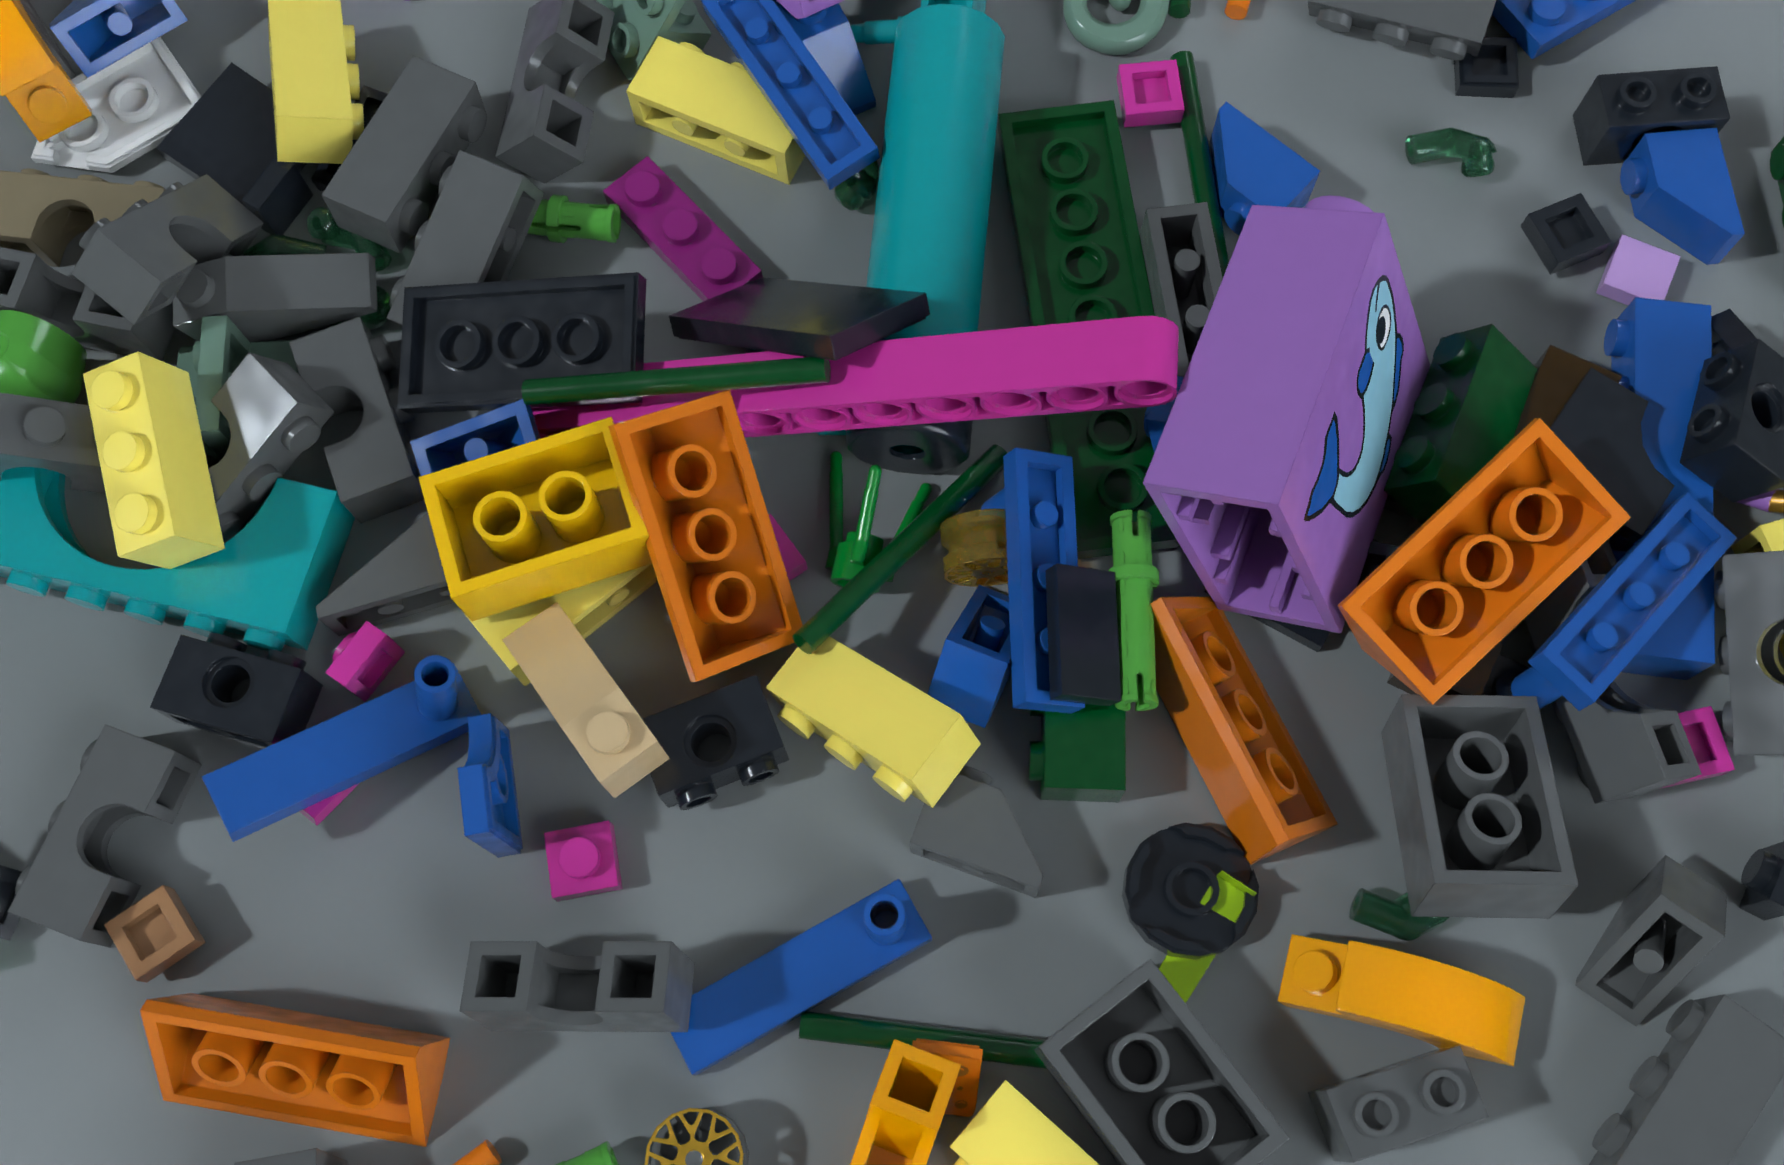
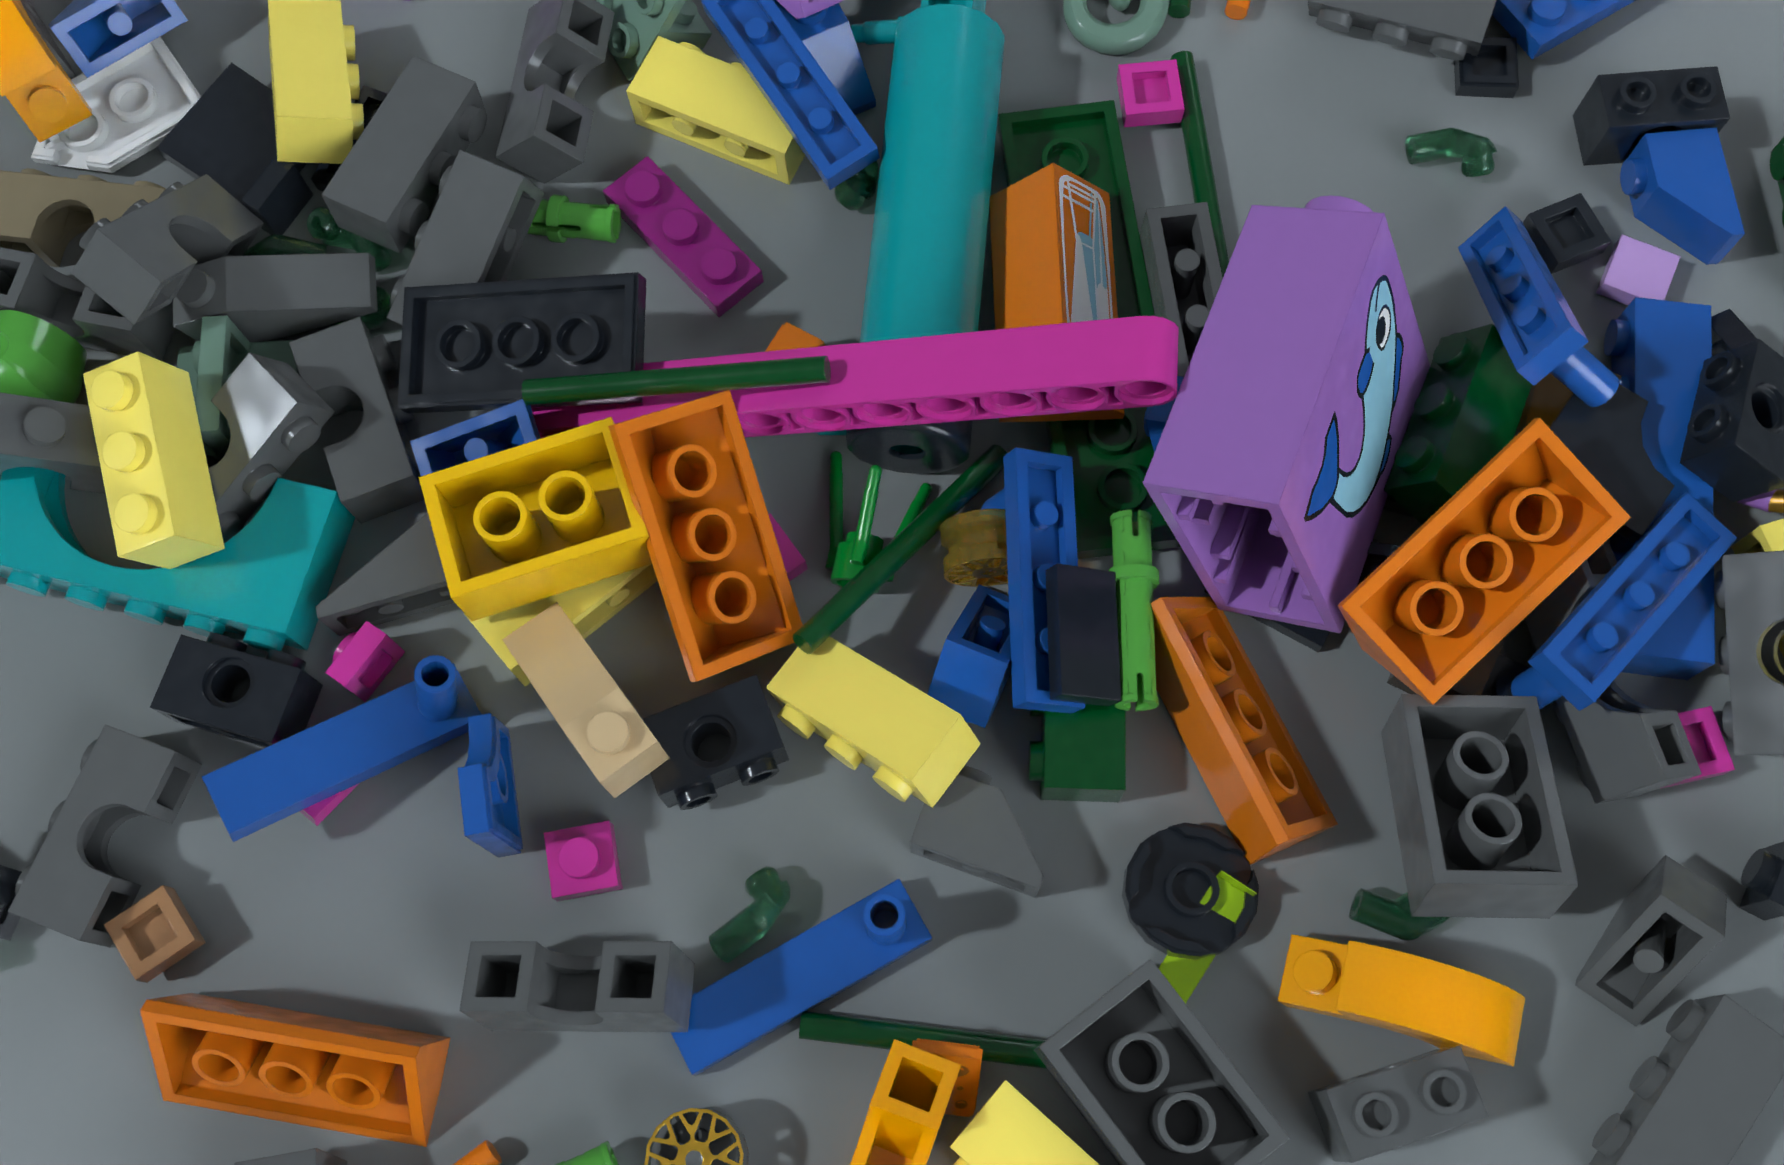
(756, 919): none -> clear green arm
(801, 317): black tile -> none
(1052, 259): none -> orange slope
(1255, 168): blue slope -> none
(1532, 311): none -> blue piece

